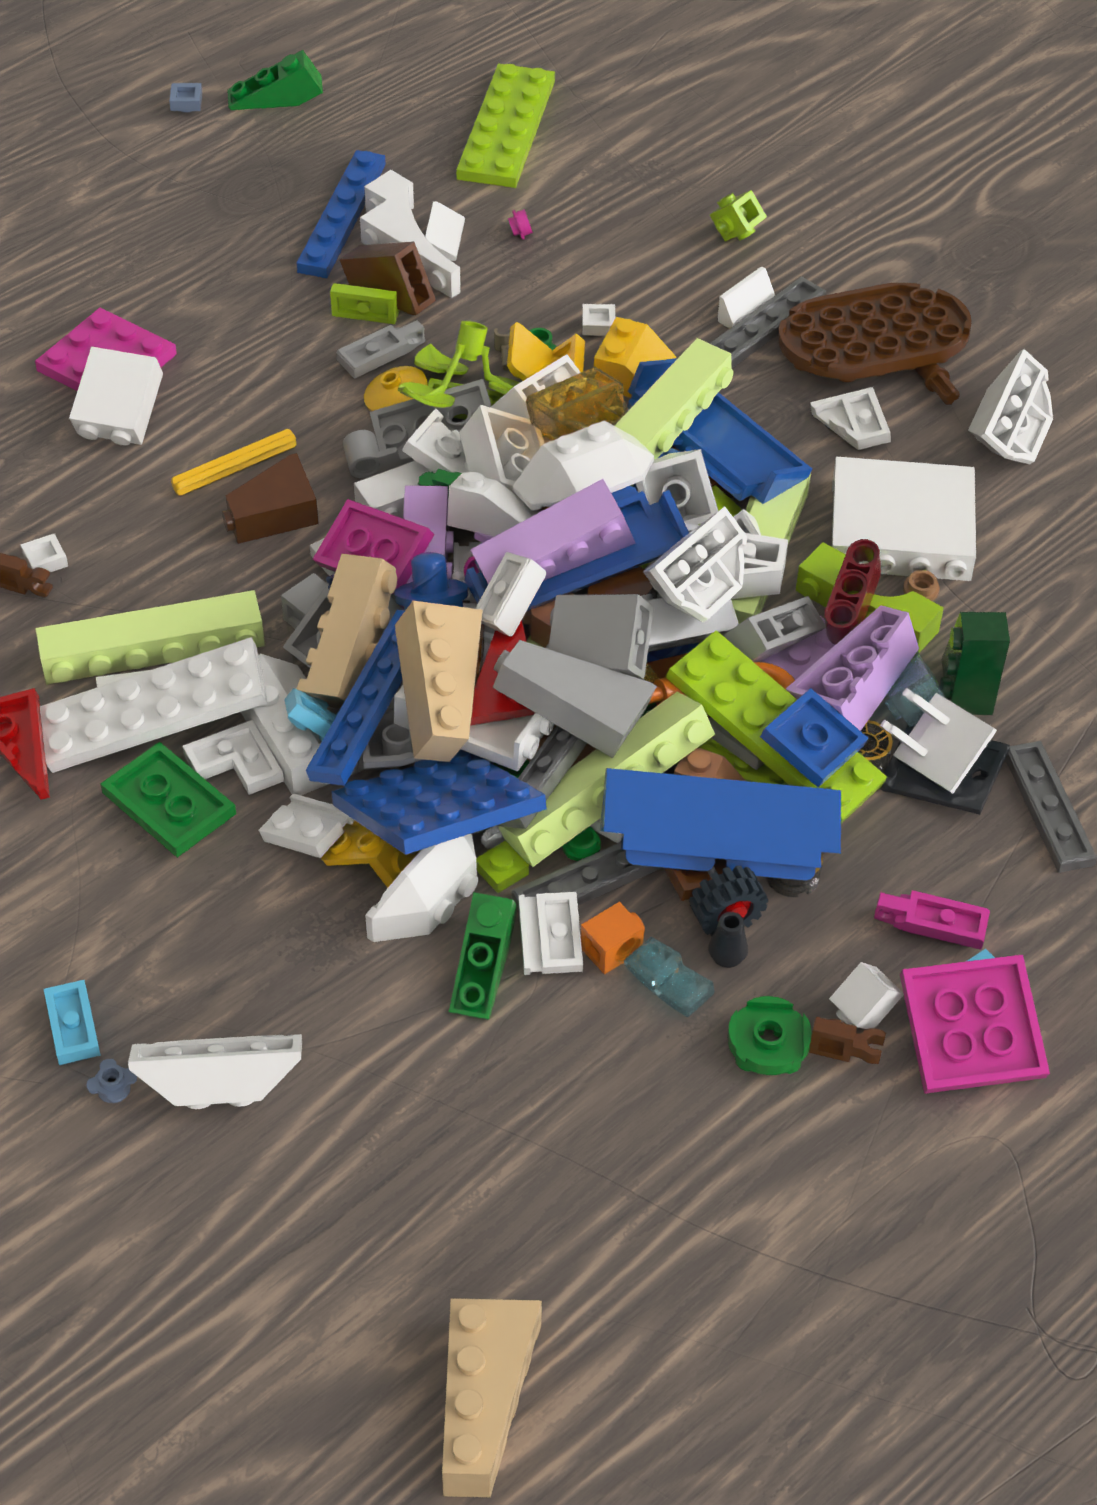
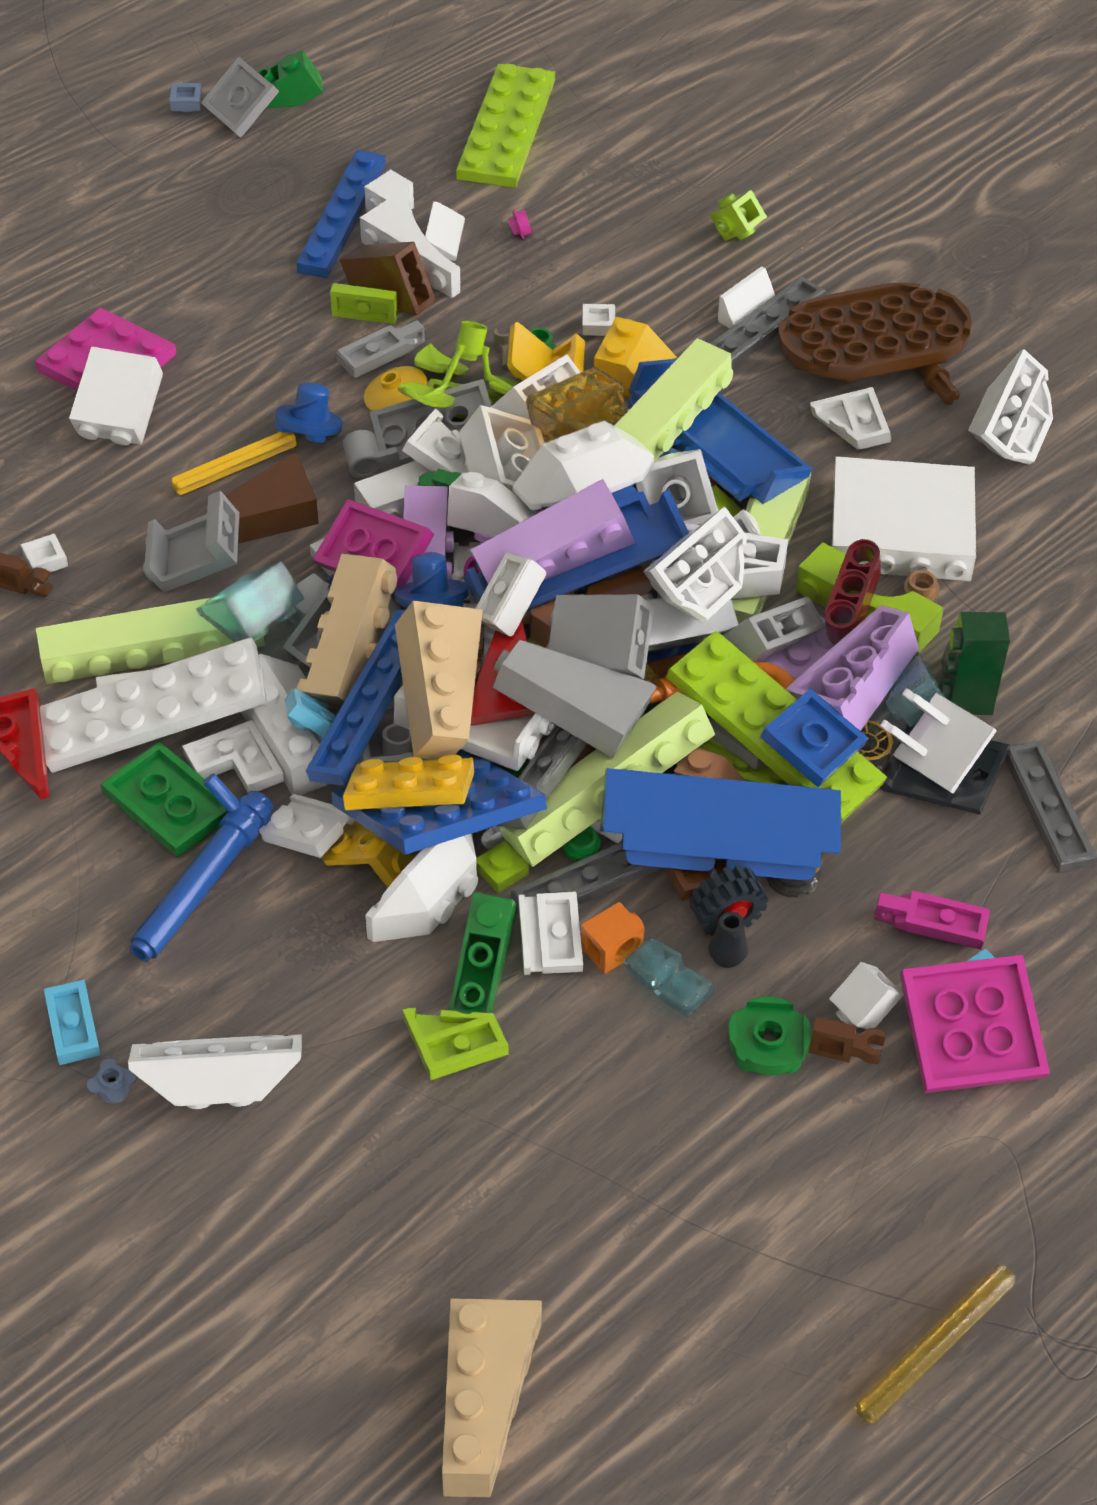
(193, 548): none -> light grey panel
(235, 832): none -> blue cylinder
(239, 97): none -> light grey plate
(253, 603): none -> clear light blue slope
(309, 414): none -> blue plate
(409, 783): none -> yellow plate
(455, 1040): none -> lime wing
(934, 1344): none -> clear yellow axle

